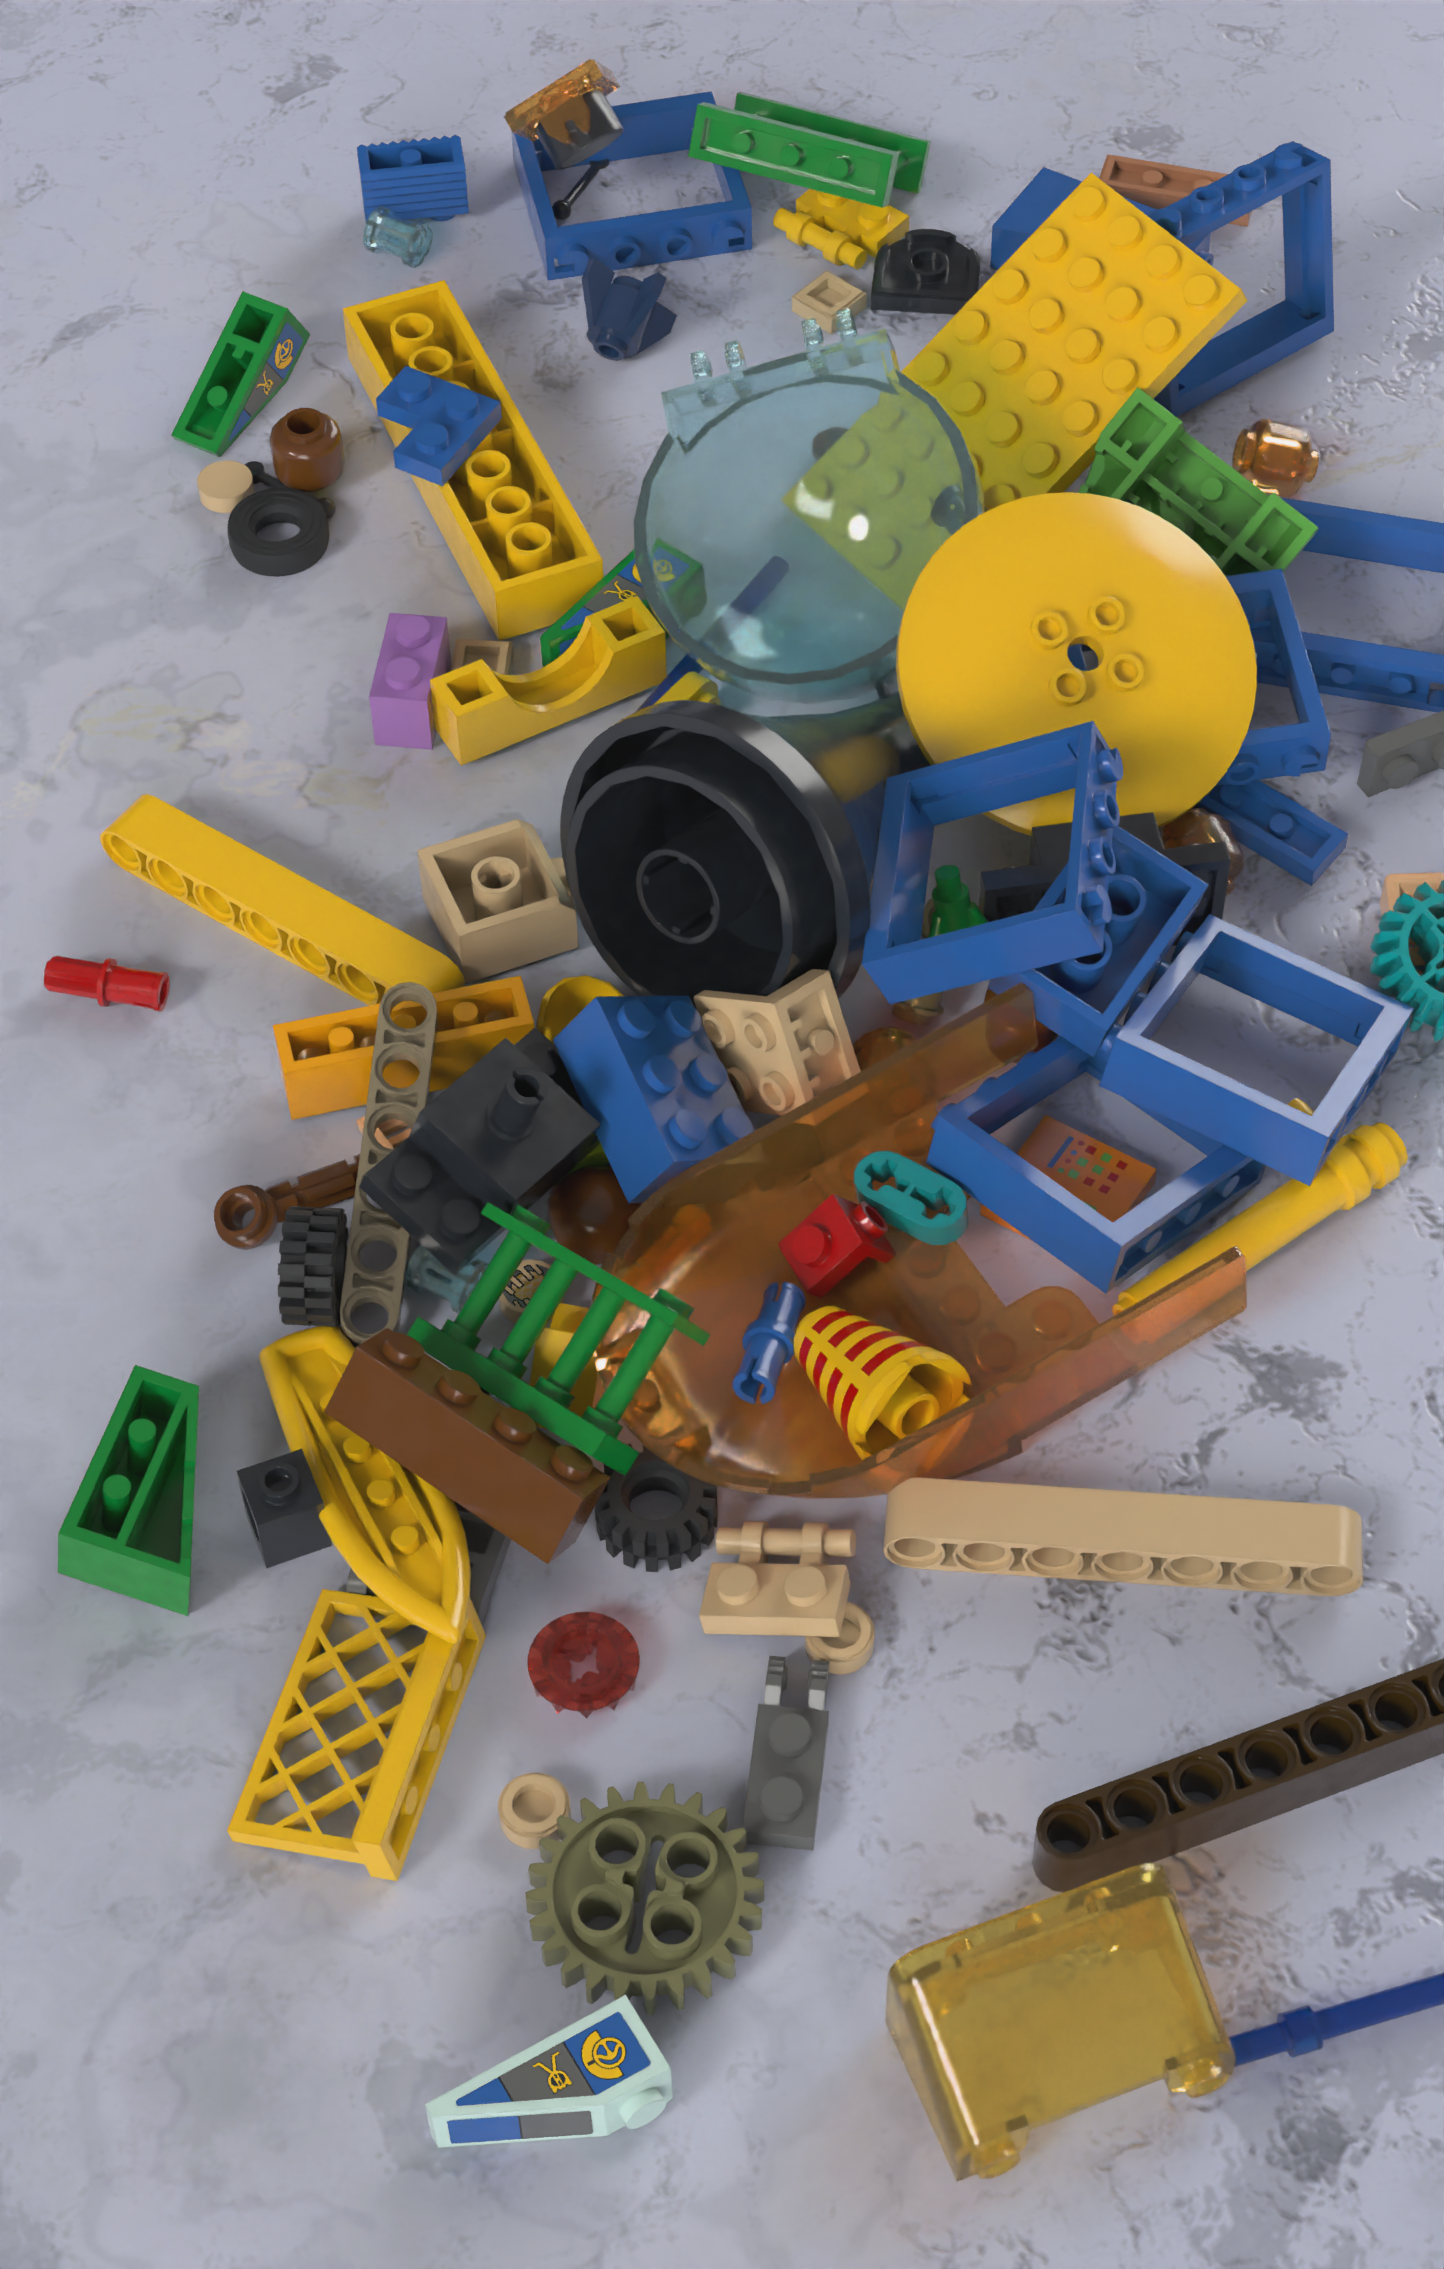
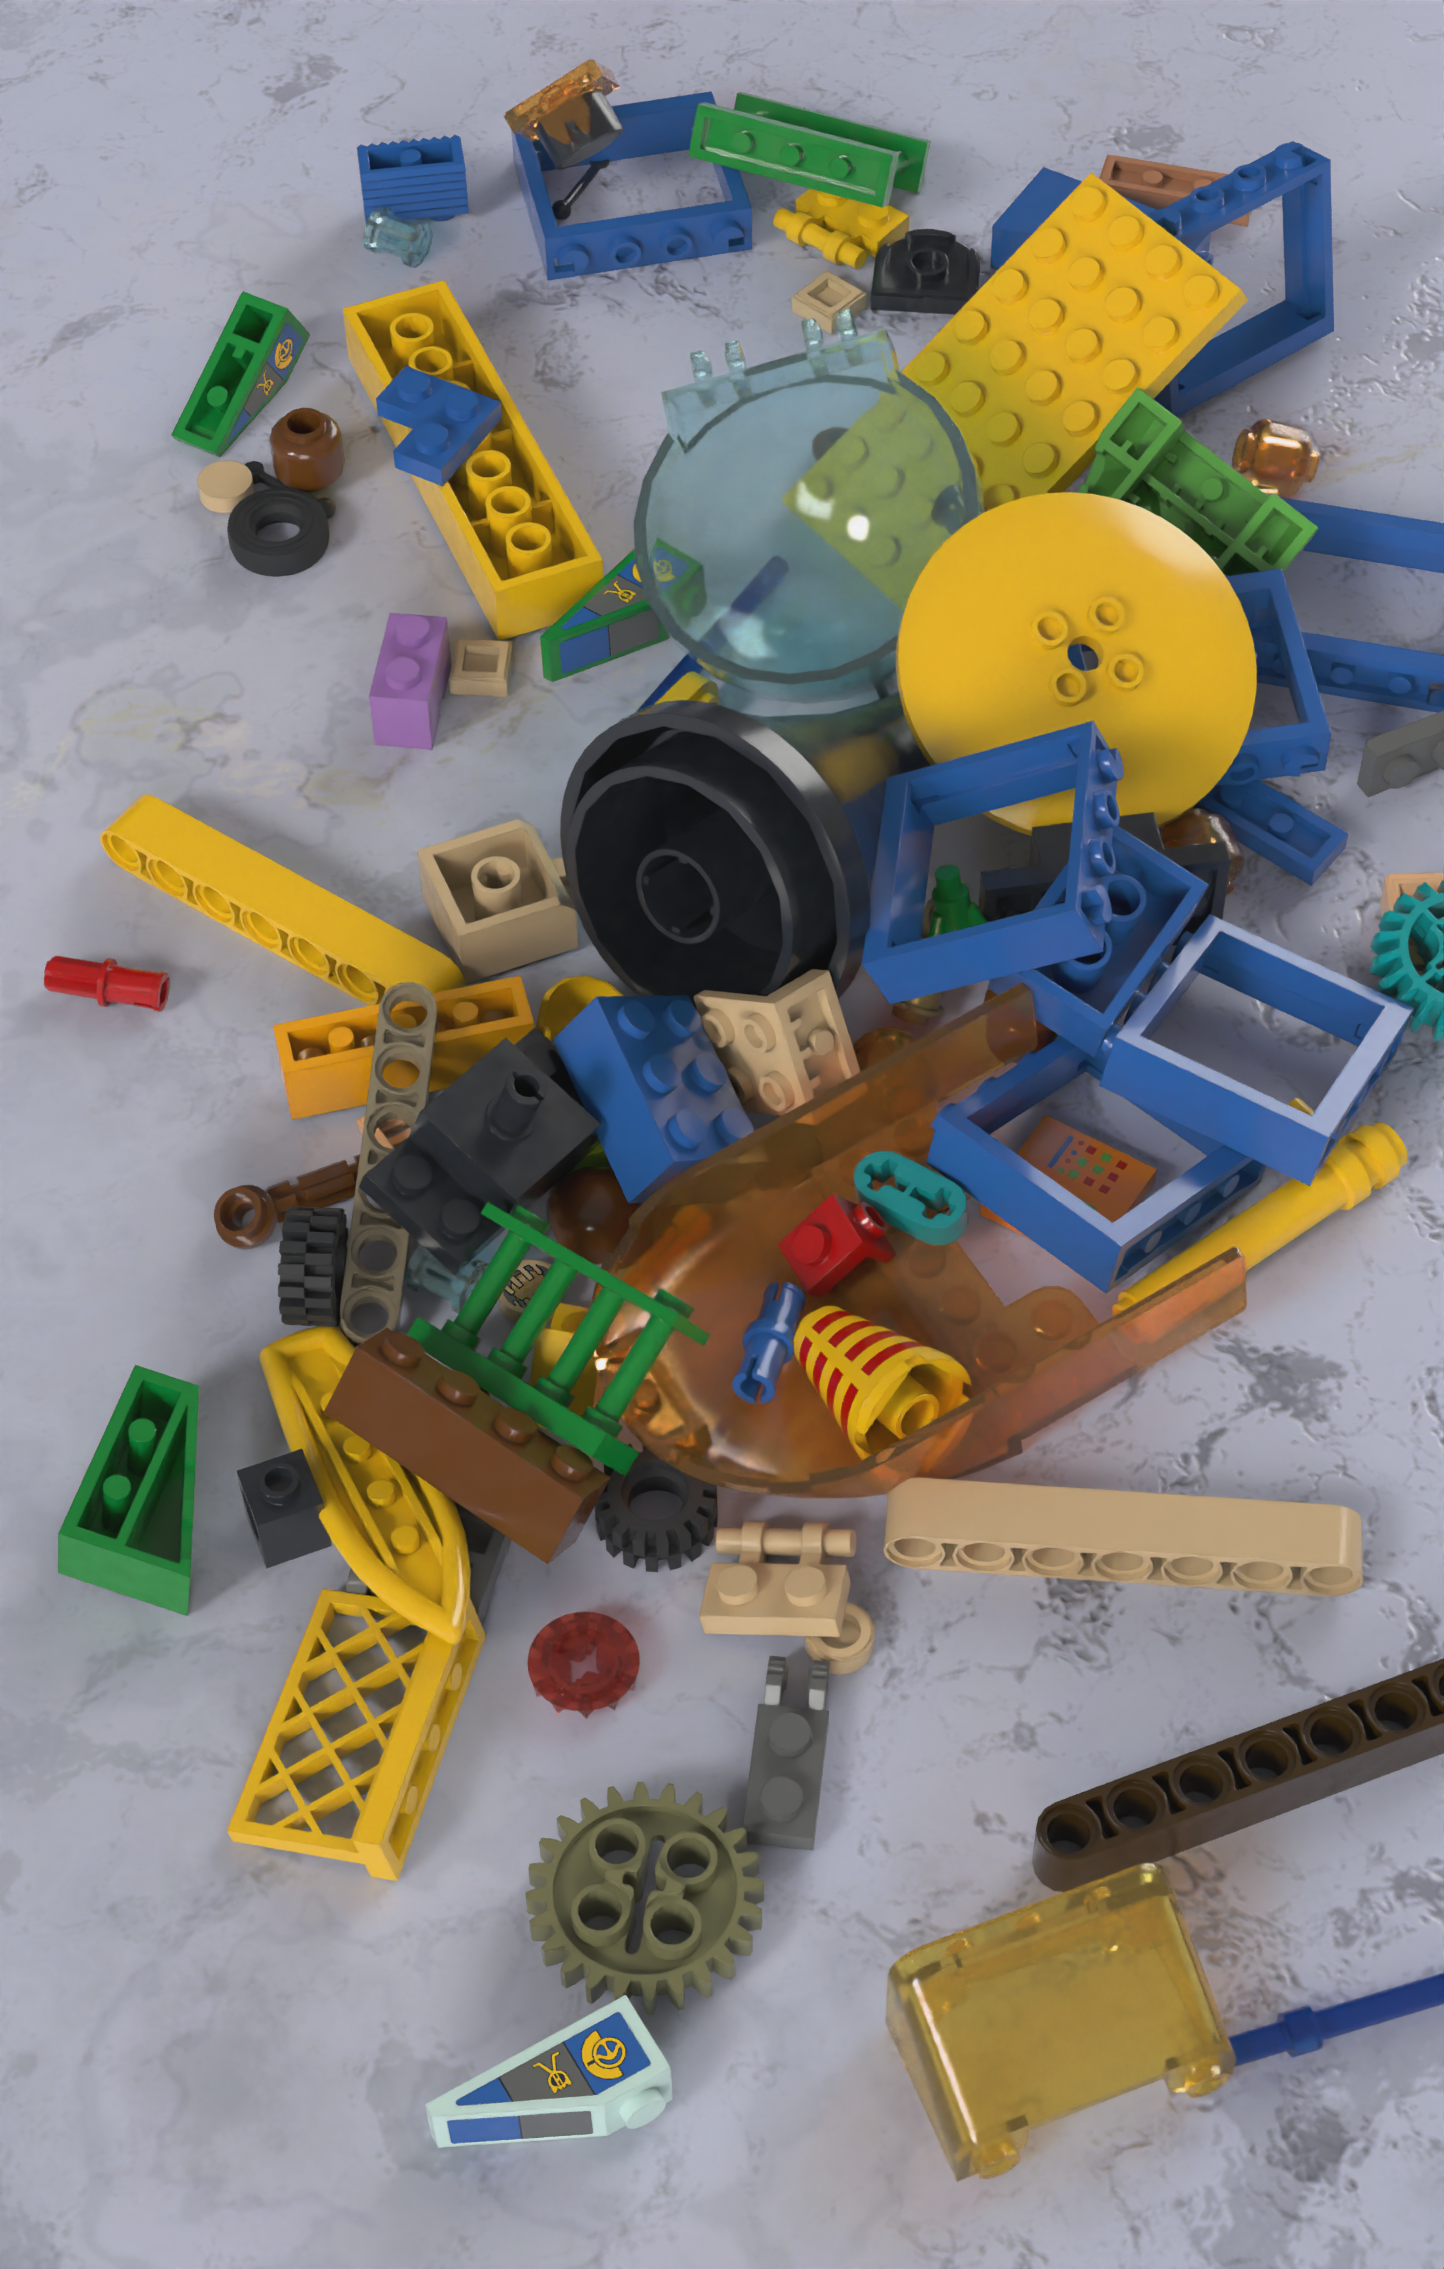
(531, 1808): tan tile -> none
(609, 660): yellow arch -> none
(623, 314): dark blue brick -> none

